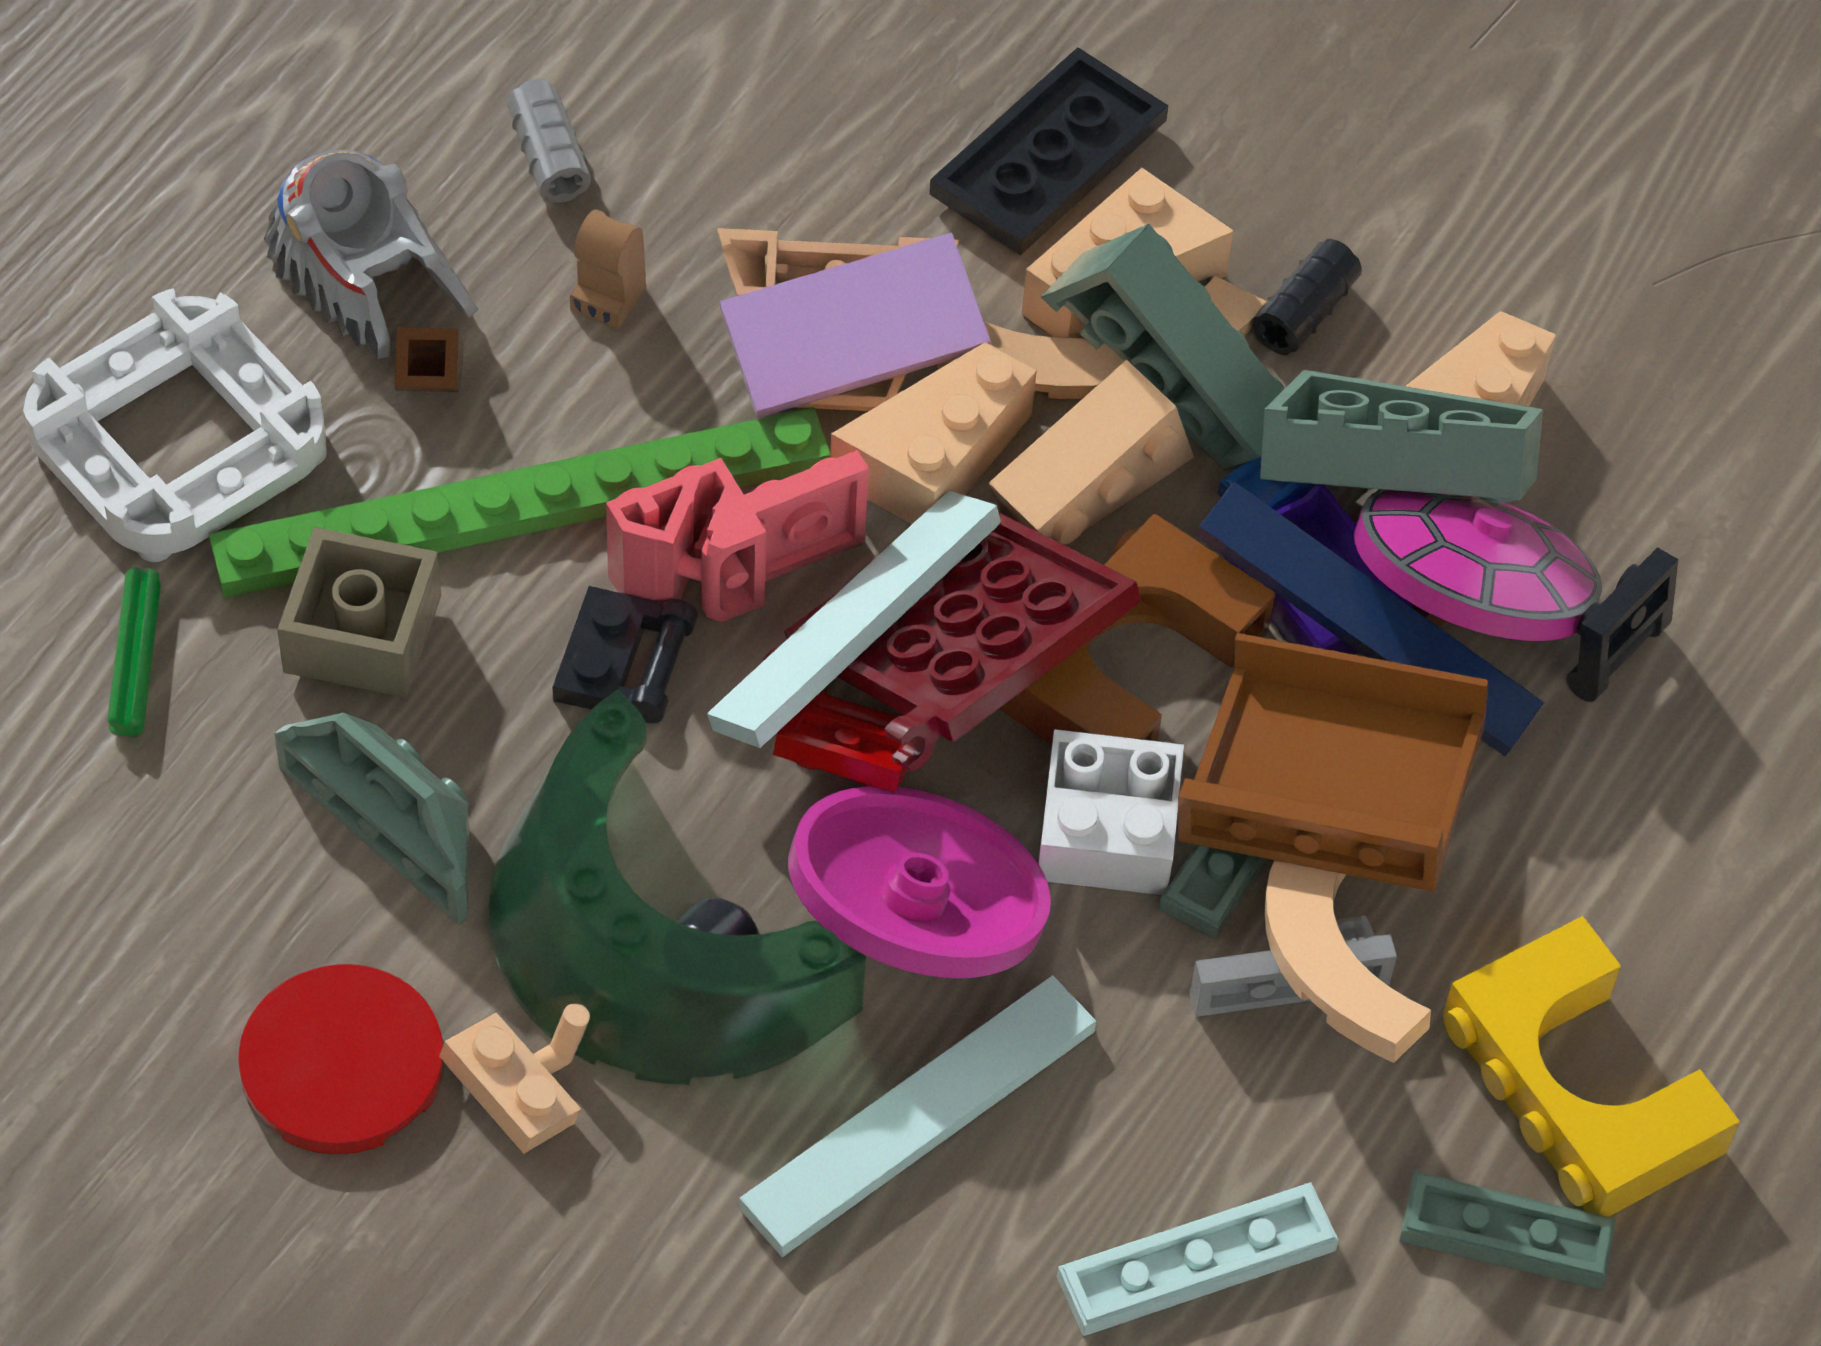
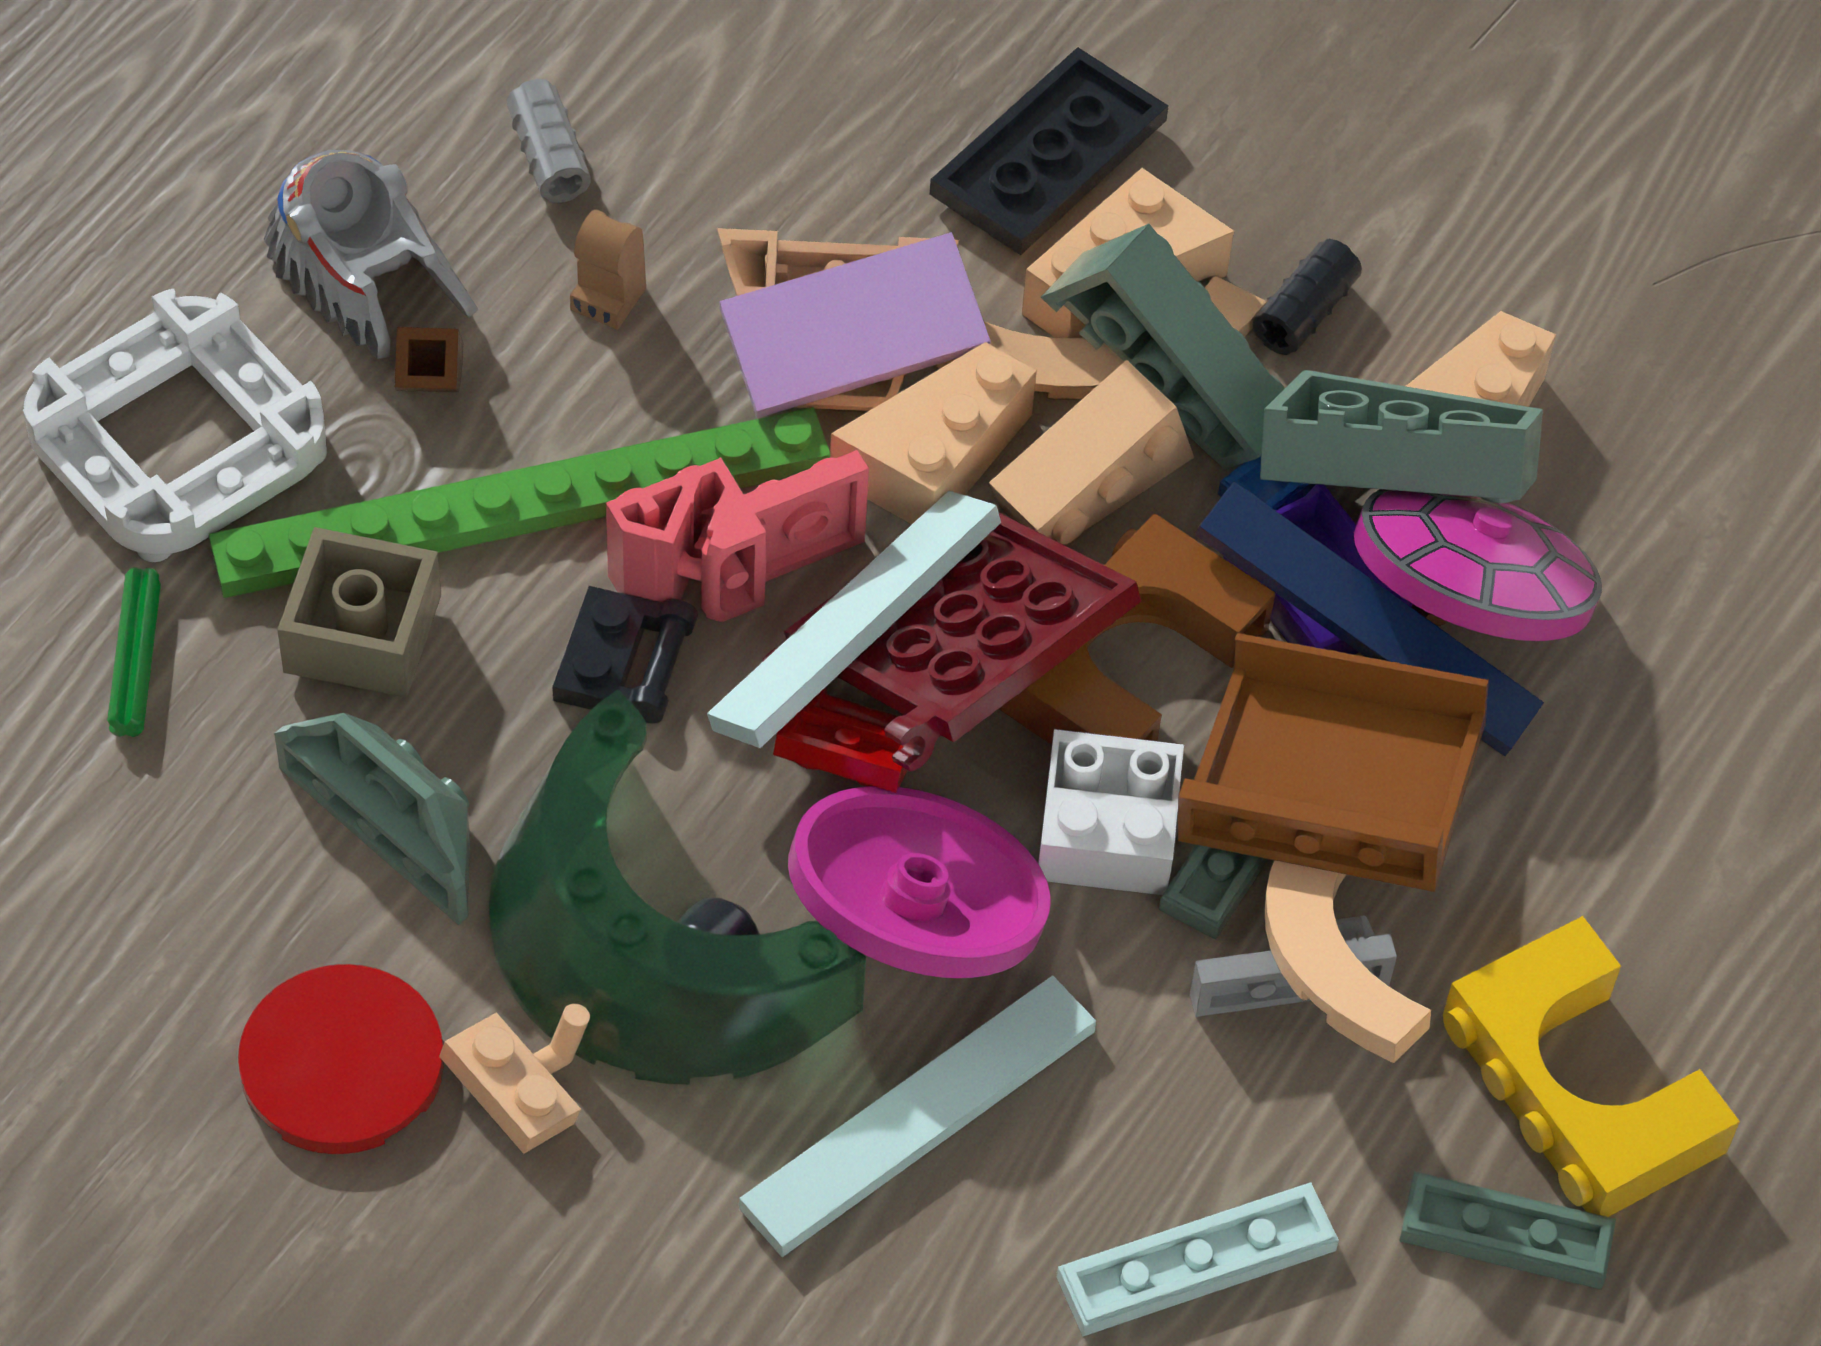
(1623, 621): black plate -> none

